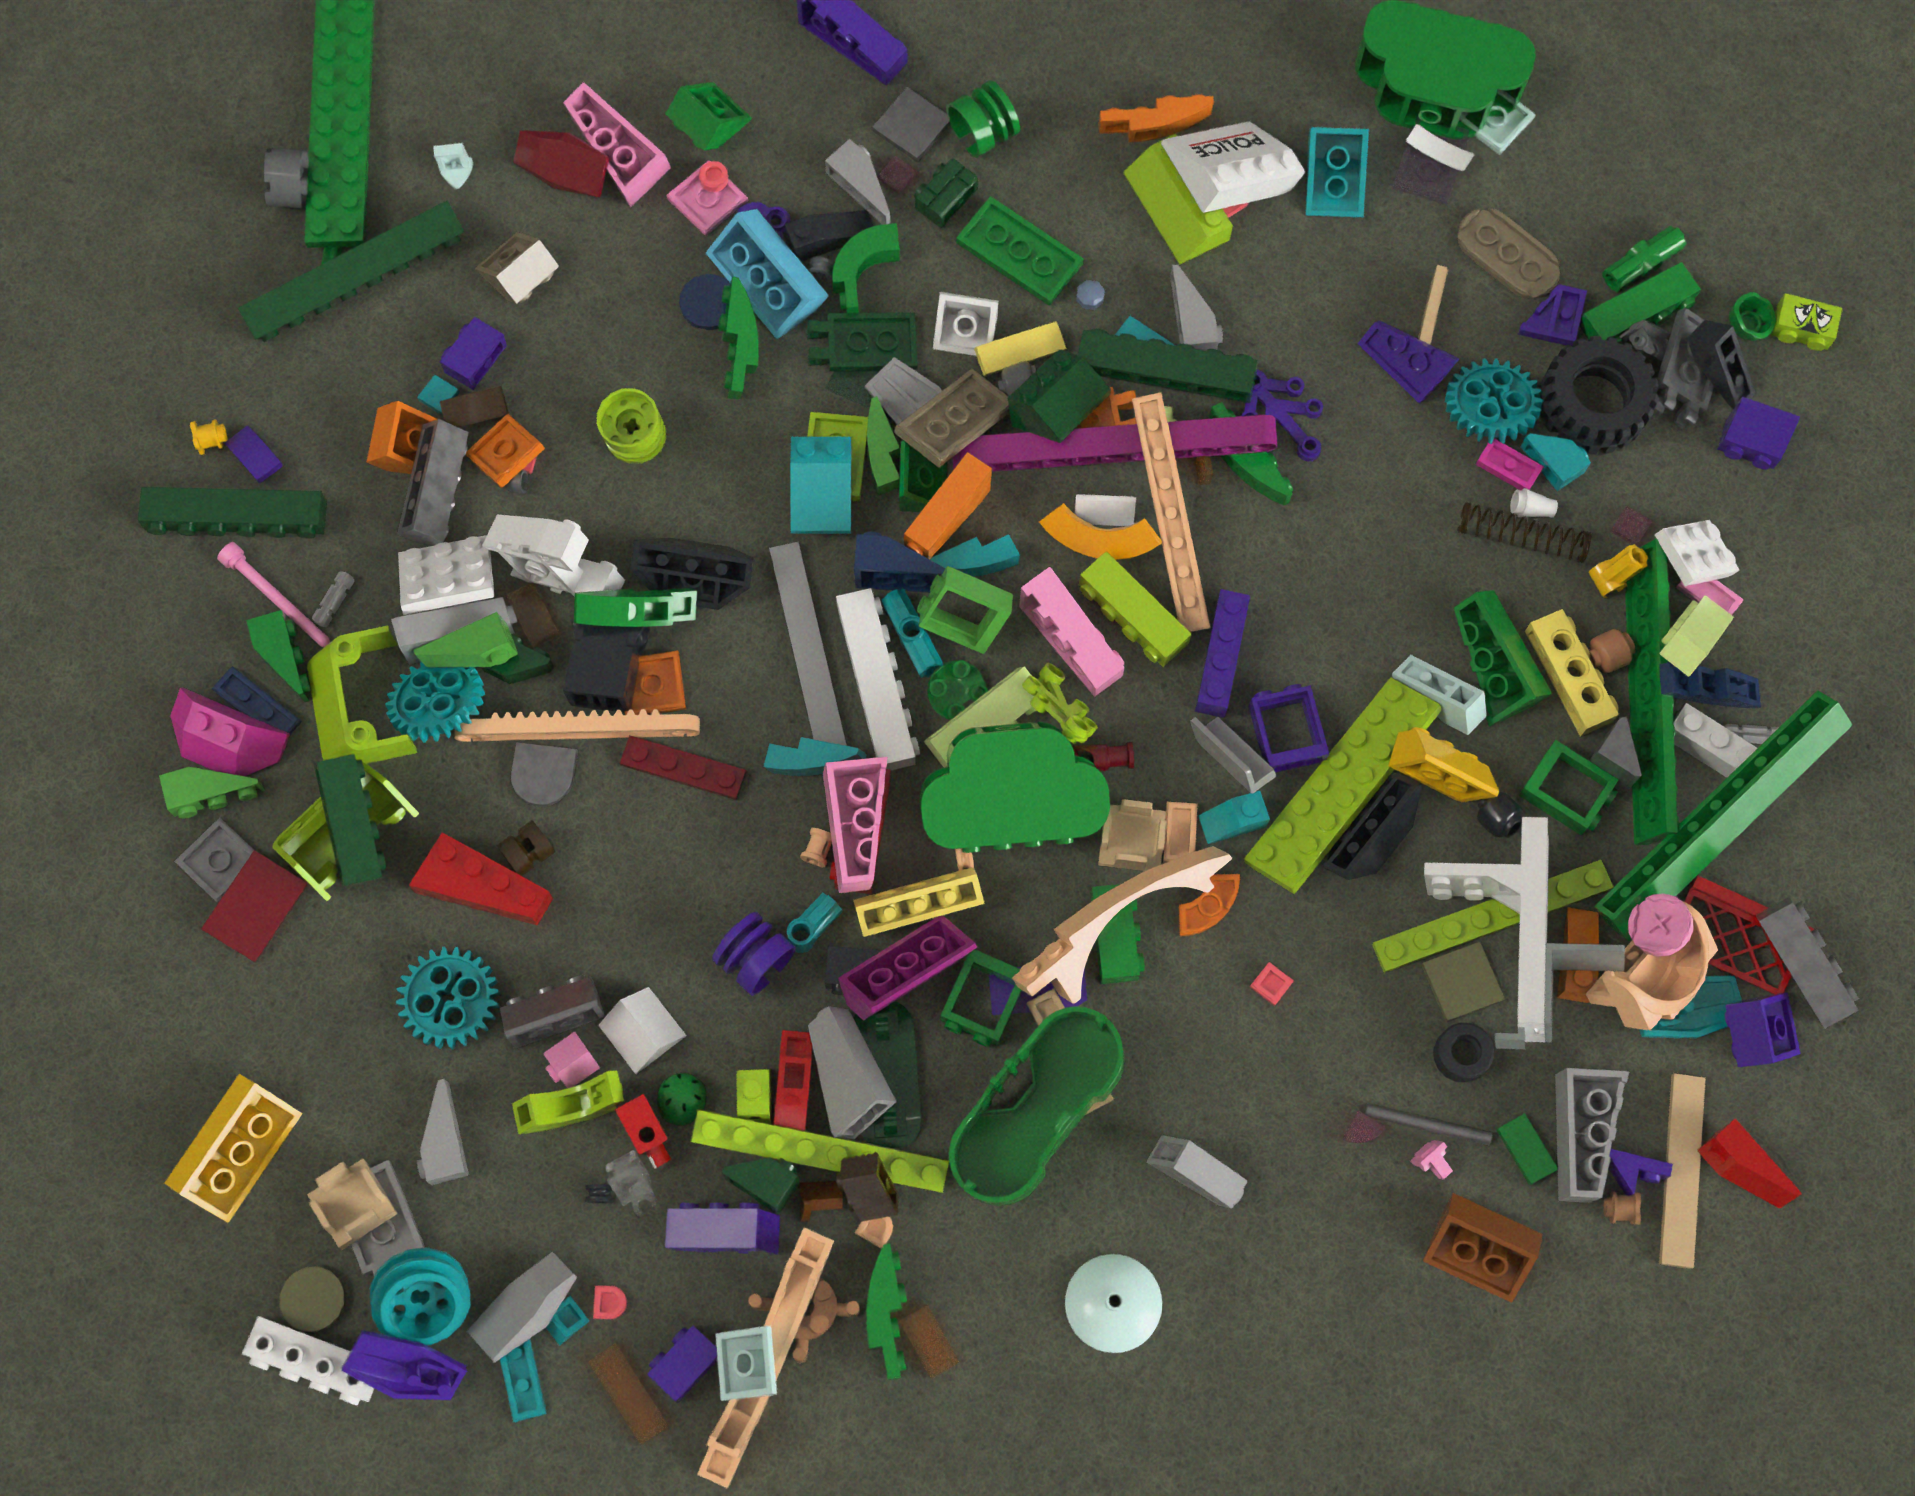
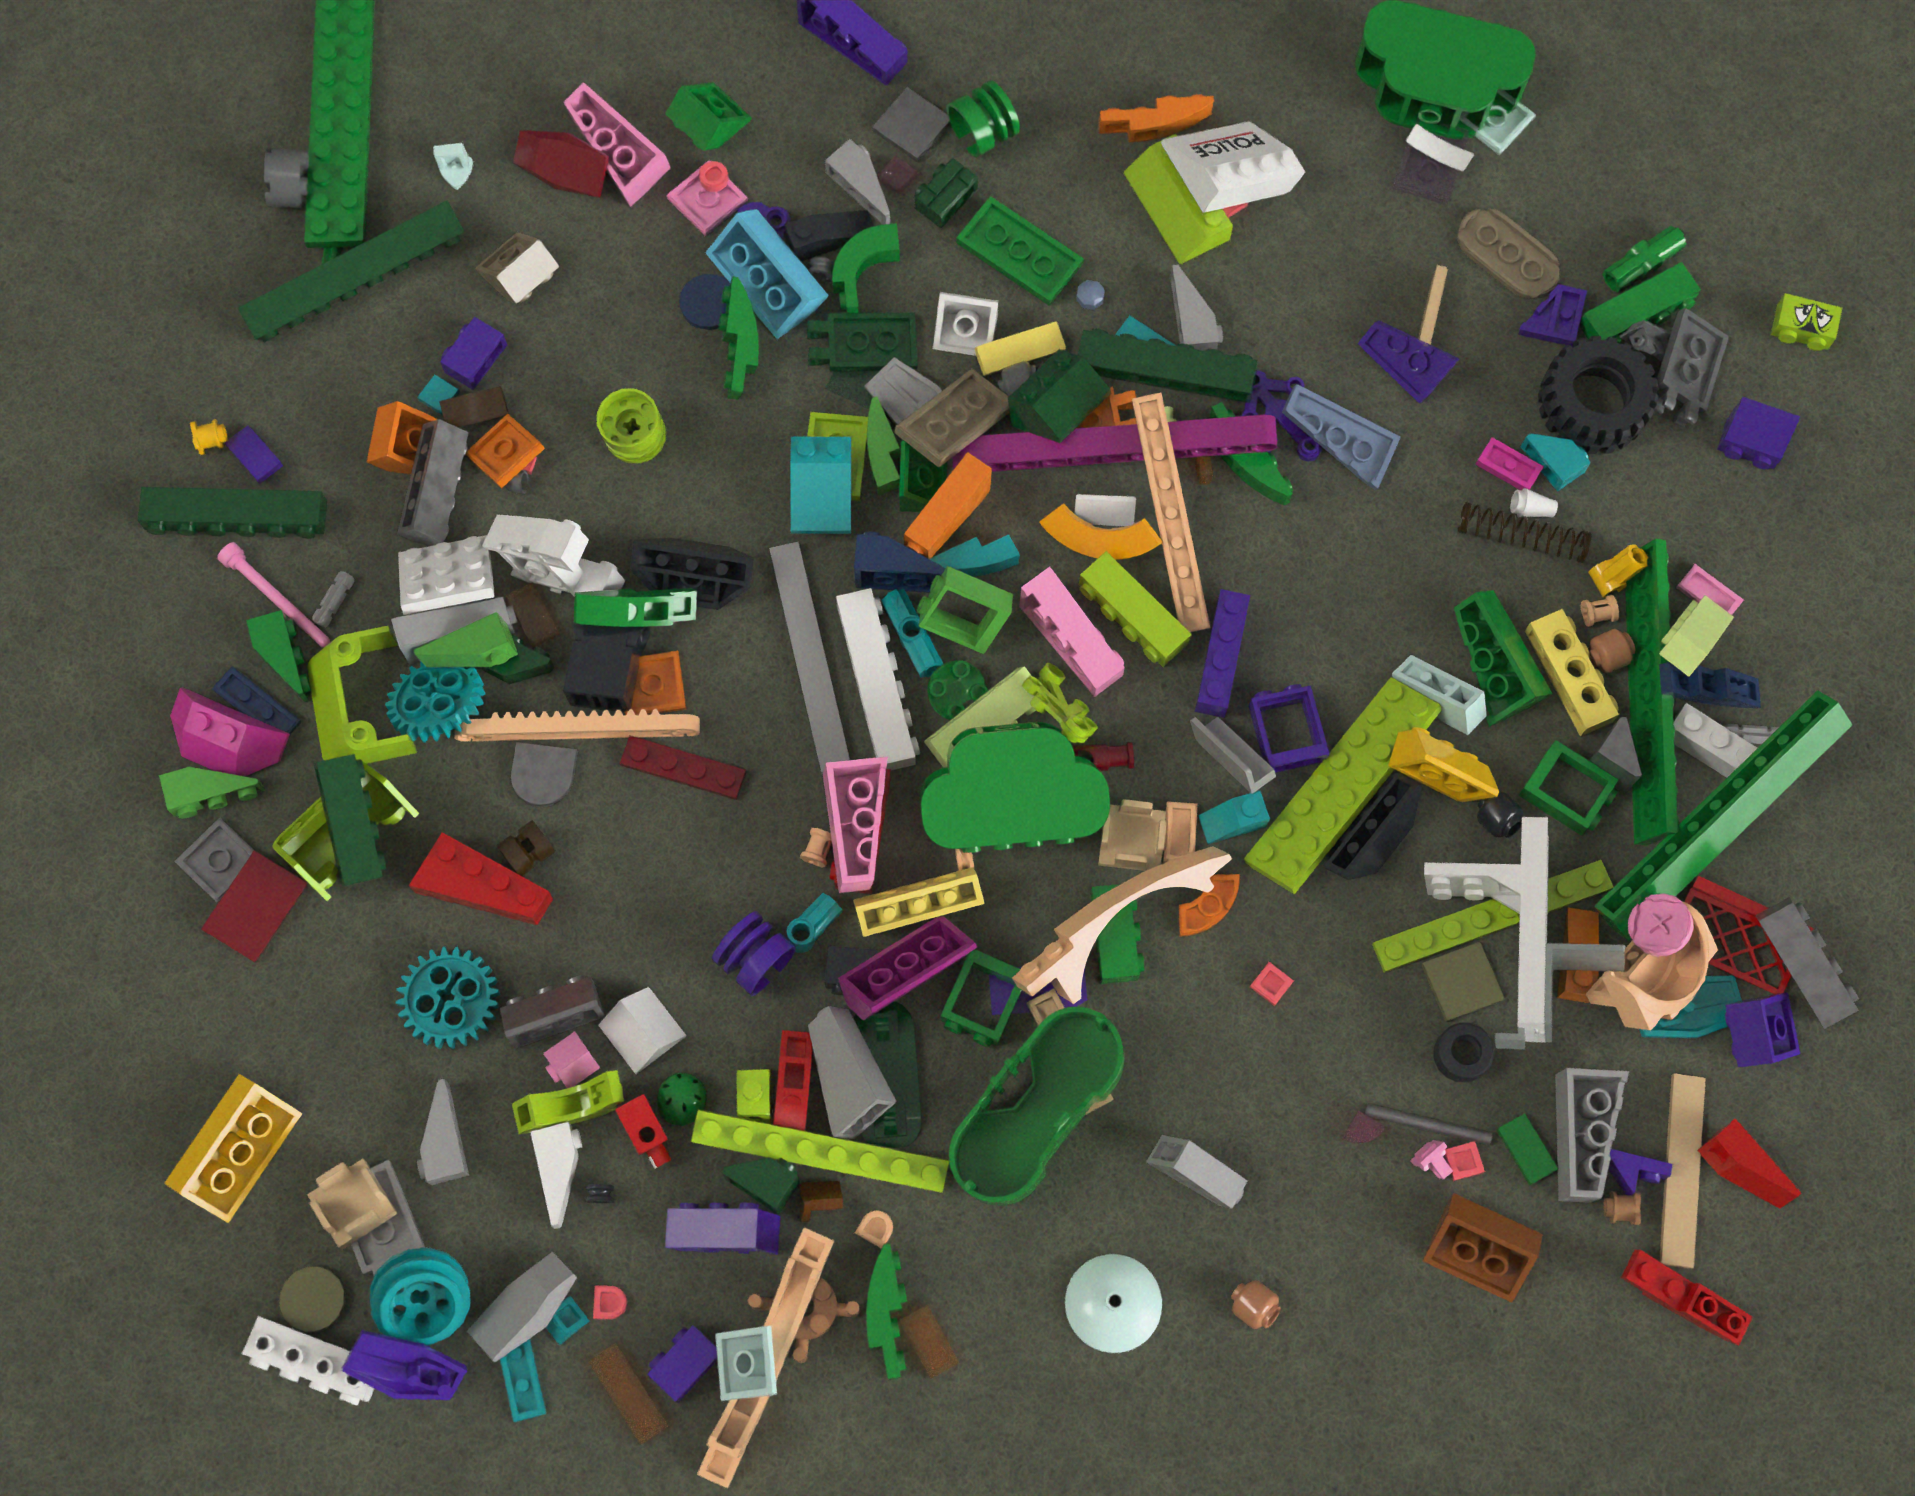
(557, 1163): none -> white slope
(630, 1181): clear brick -> none
(808, 758): teal slope -> none
(868, 1187): dark brown brick -> none
(1255, 1304): none -> nougat head
(1336, 171): teal slope -> none
(1345, 435): none -> sand blue wing
(1464, 1161): none -> coral tile
(1508, 406): teal gear -> none
(1600, 610): none -> light nougat bush
(1631, 526): clear pink tile -> none
(1686, 1298): none -> red slope
(1697, 552): white plate -> none
(1721, 360): black slope -> none
(1748, 323): green helmet -> none

